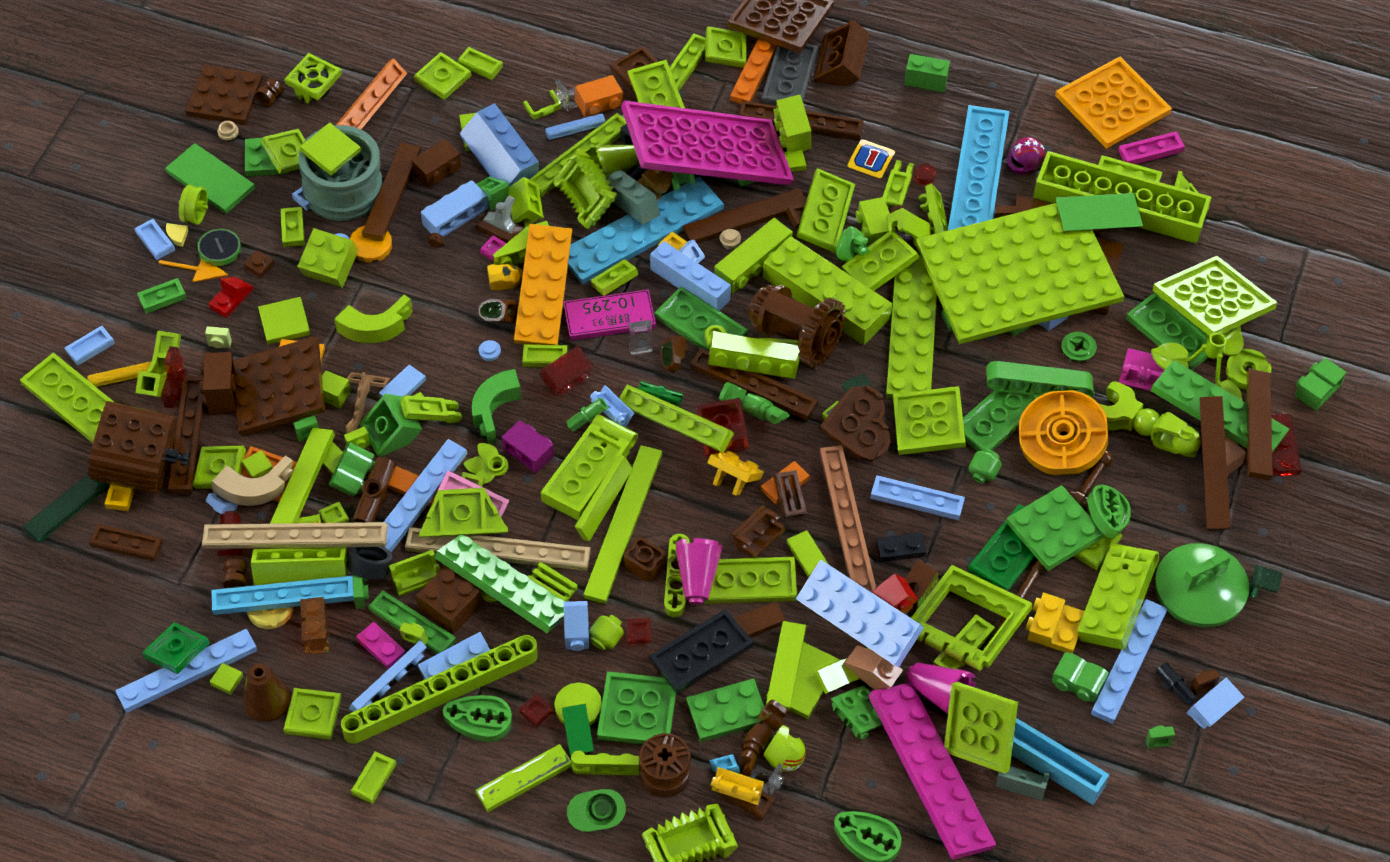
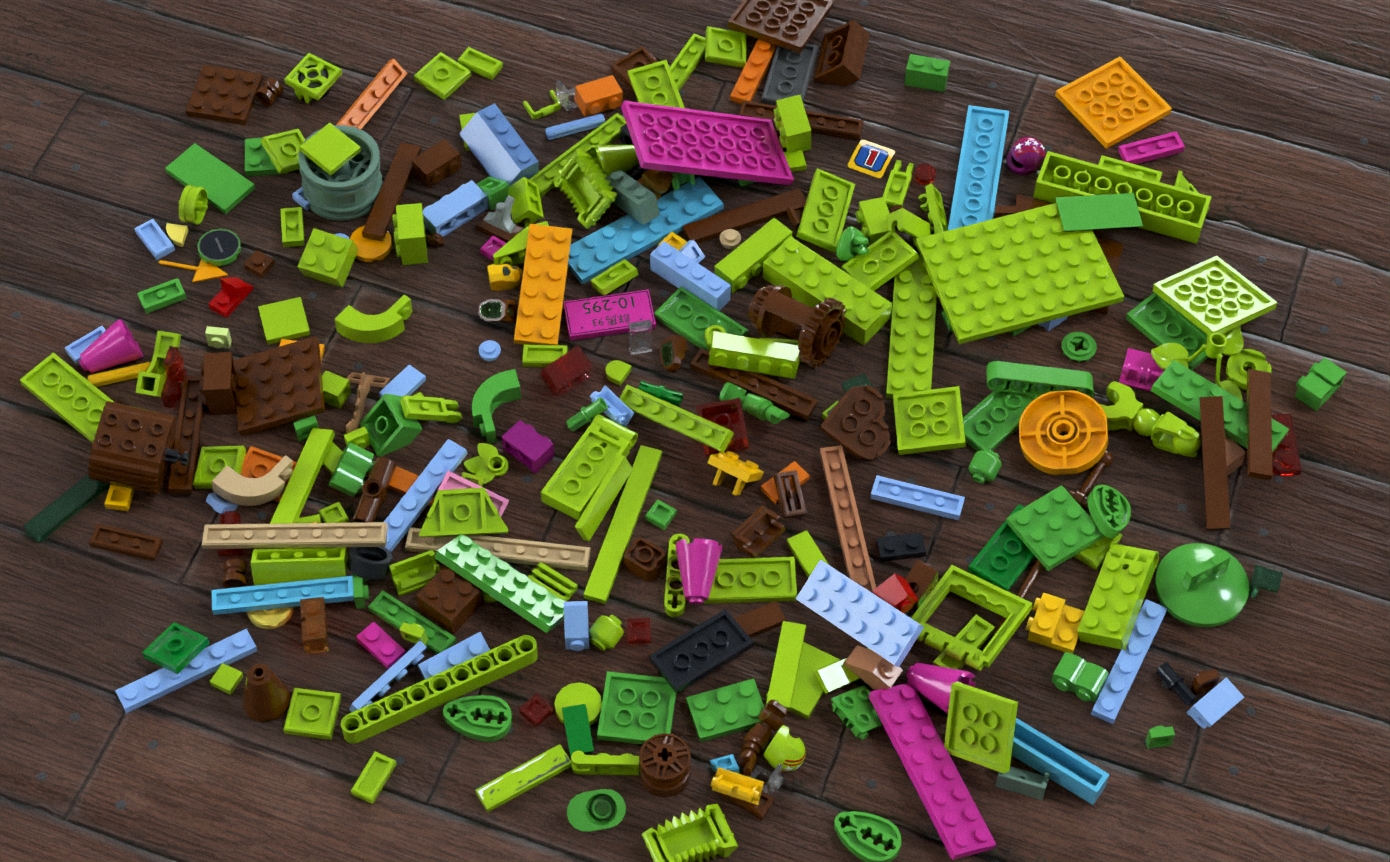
(110, 349): none -> dark pink cone
(227, 130): tan plate -> none
(257, 465): lime tile -> none
(410, 234): none -> lime brick
(617, 371): none -> lime tile
(660, 514): none -> bright green tile

